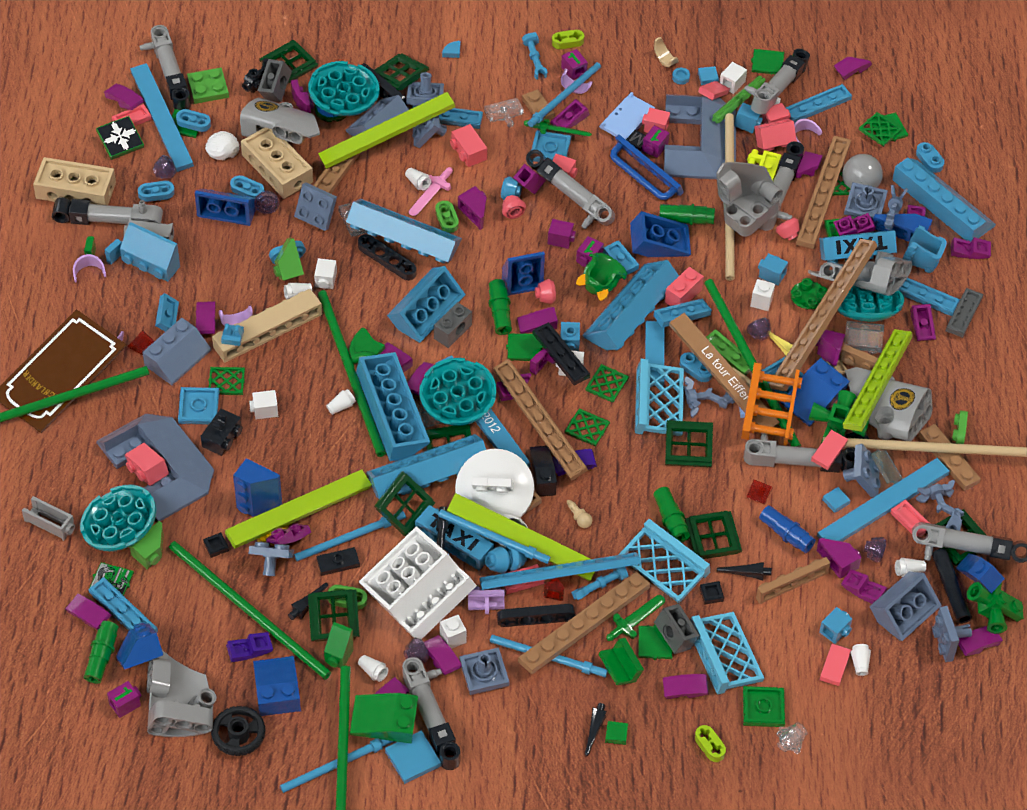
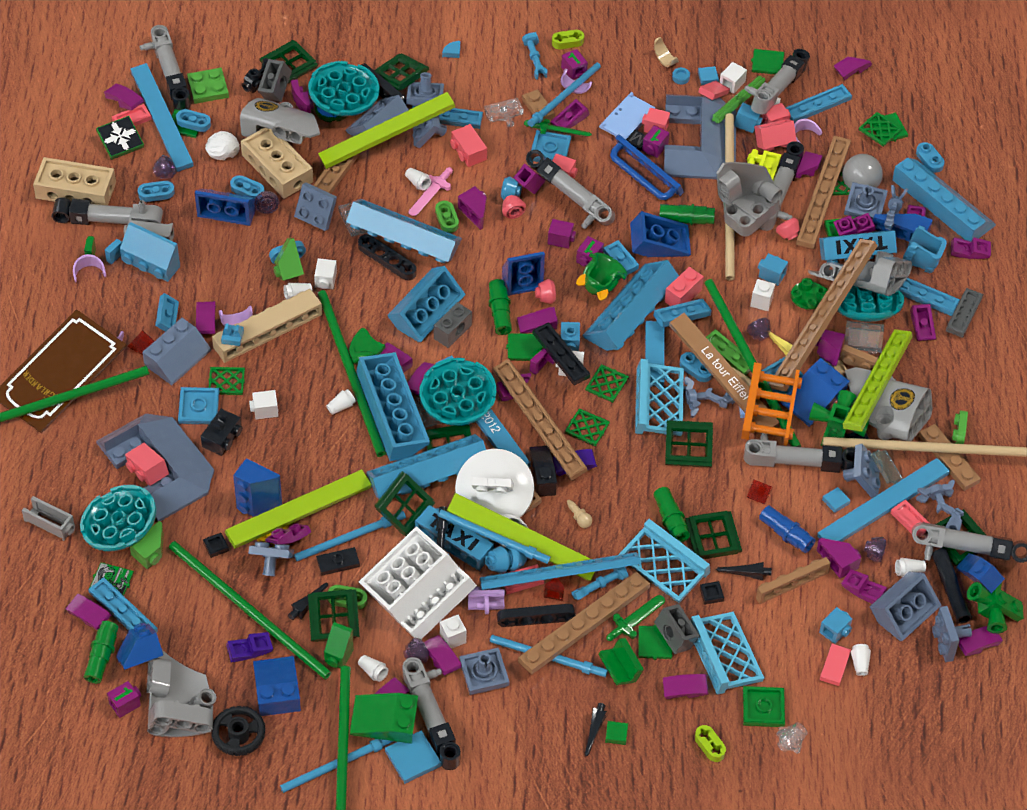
(829, 449): coral tile -> none

